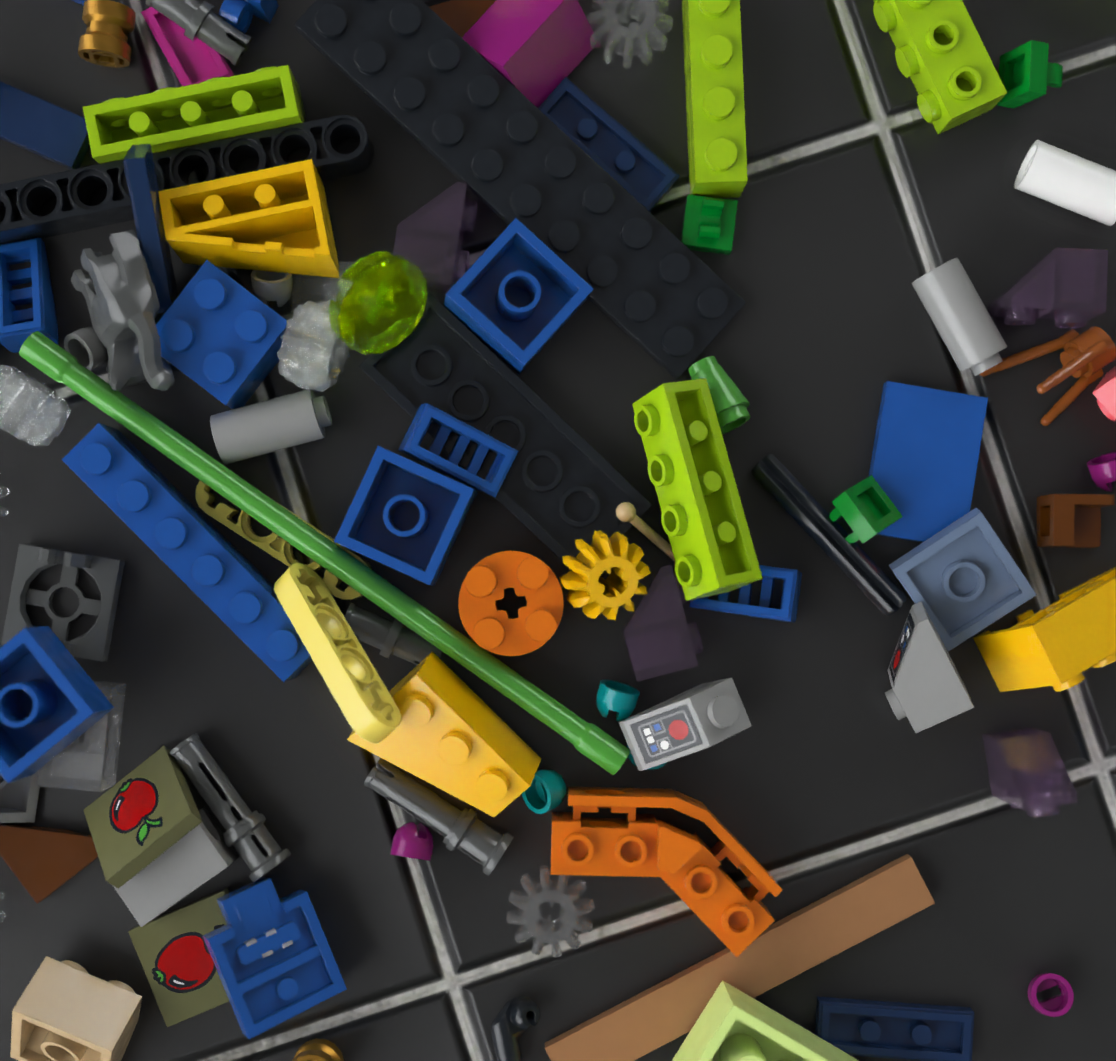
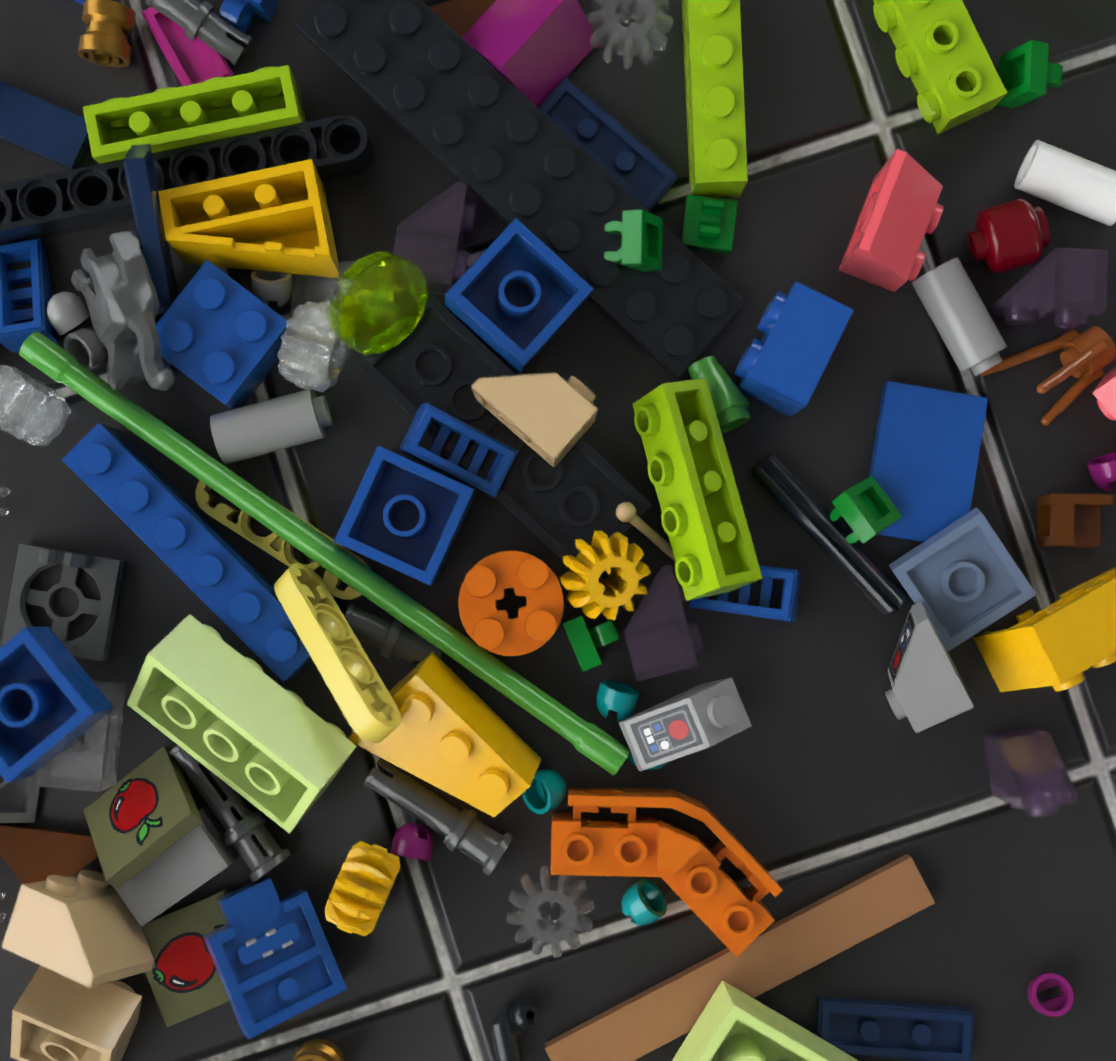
(66, 311): none -> light grey hinge
(78, 929): none -> tan slope
(239, 722): none -> yellowish green brick
(362, 888): none -> yellow gear
(540, 410): none -> tan slope
(587, 640): none -> green tile
(640, 240): none -> green tile
(644, 902): none -> teal hinge
(794, 350): none -> blue brick
(893, 224): none -> coral slope
(1009, 235): none -> dark red head

